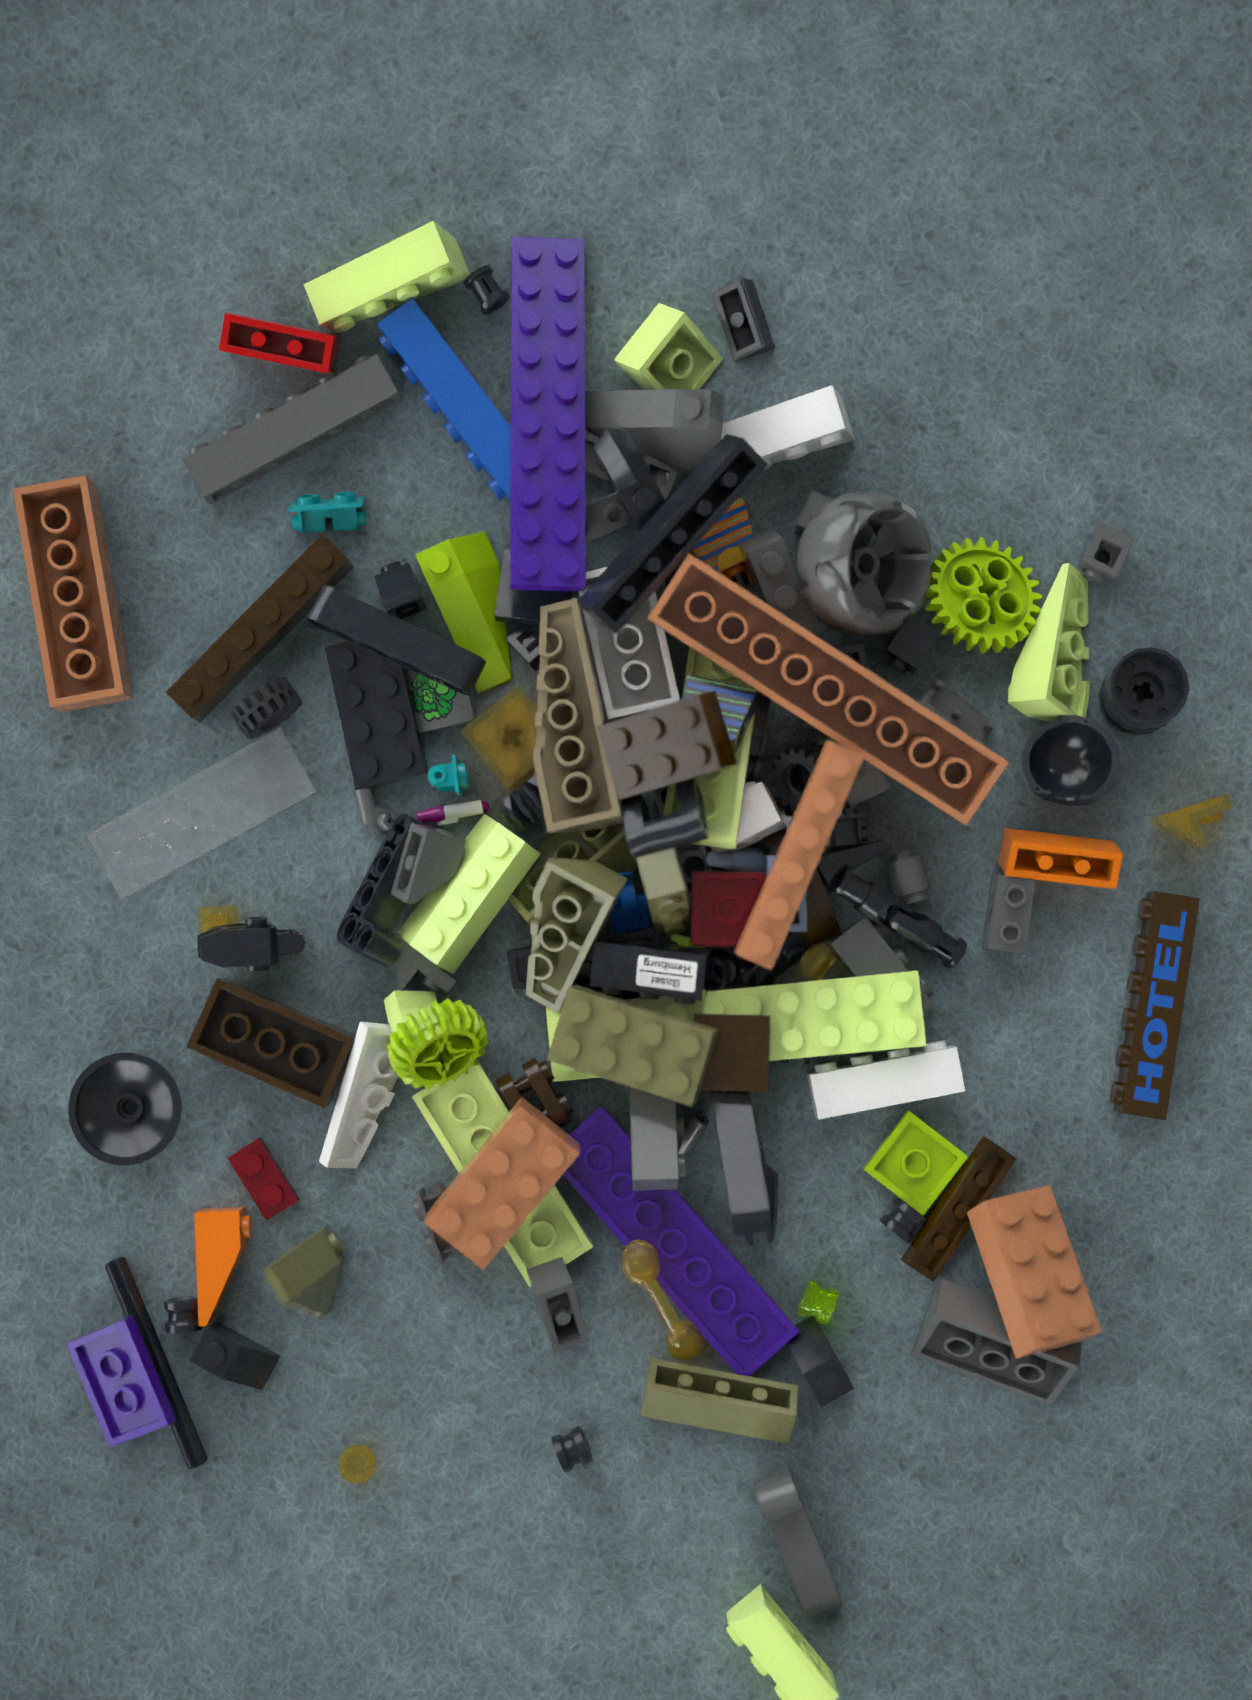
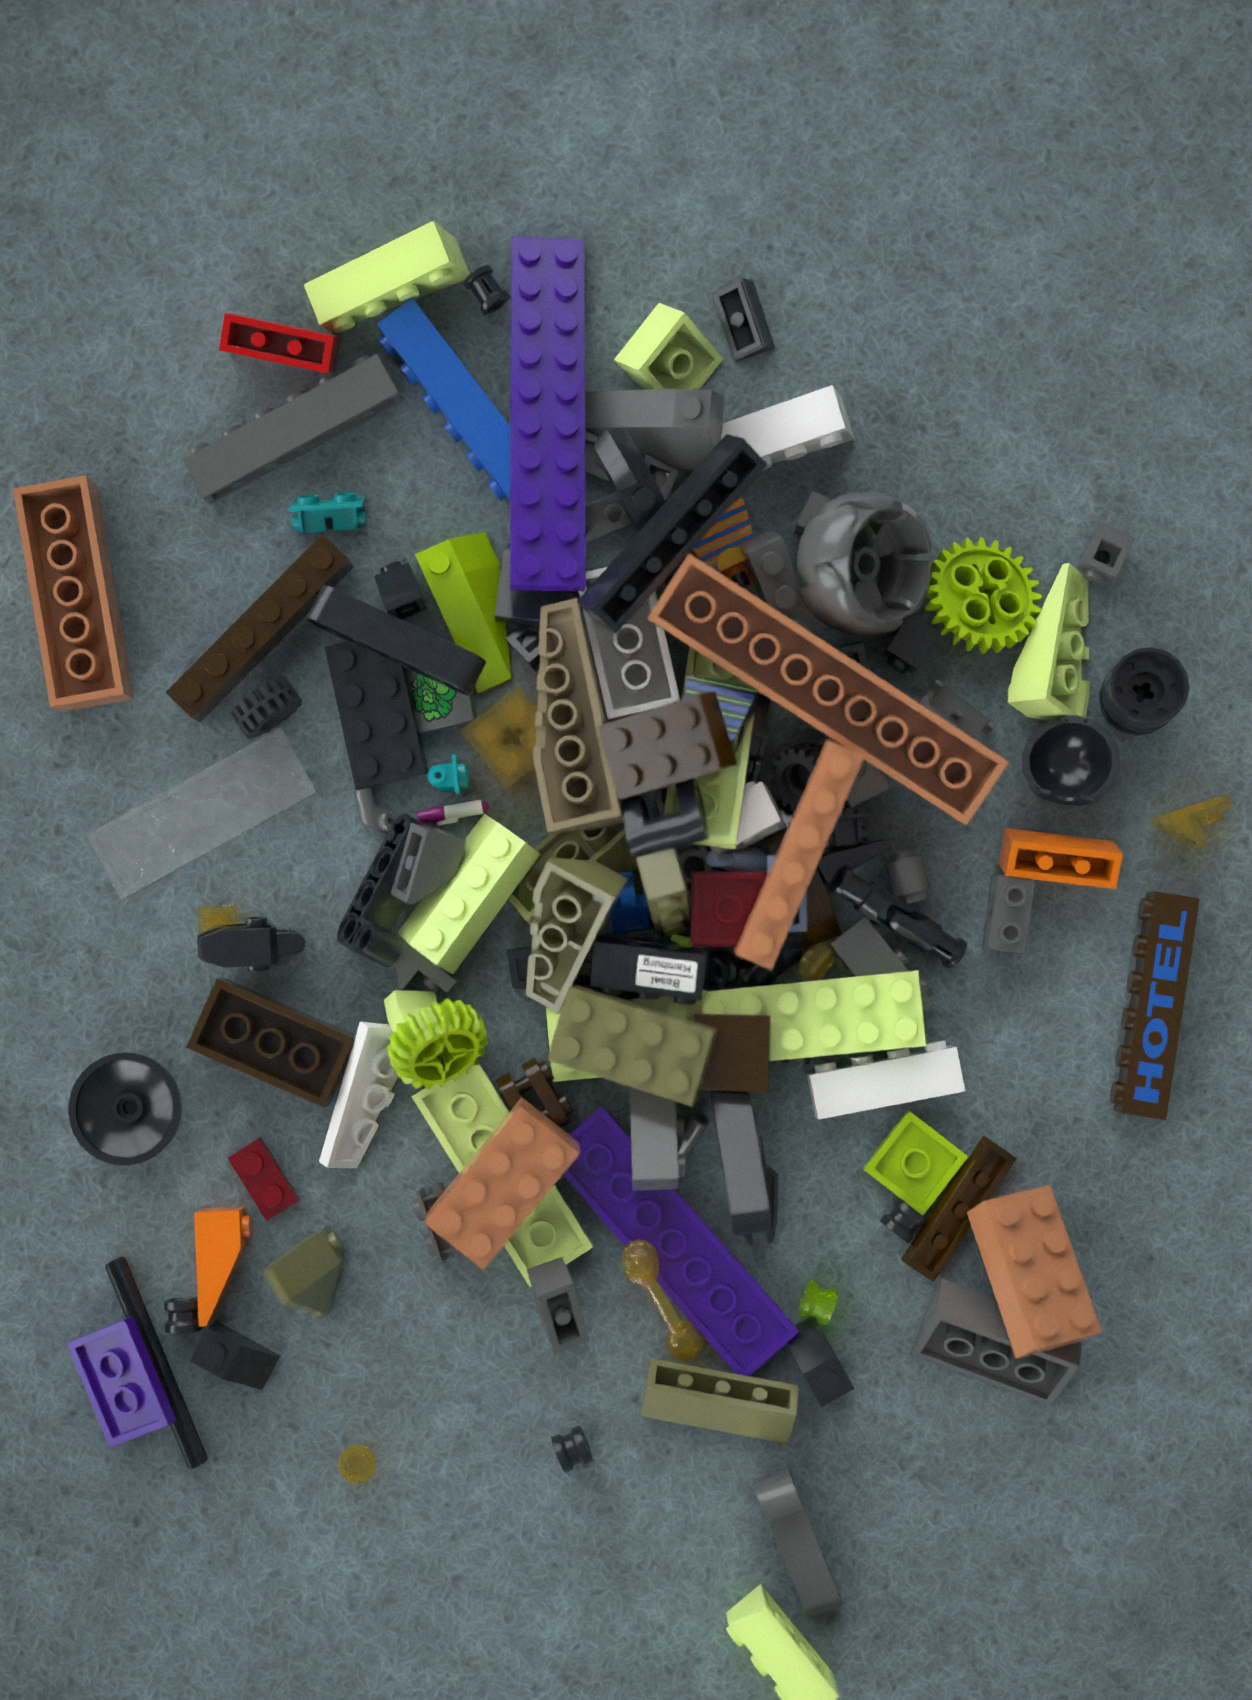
(523, 805): black gear -> none

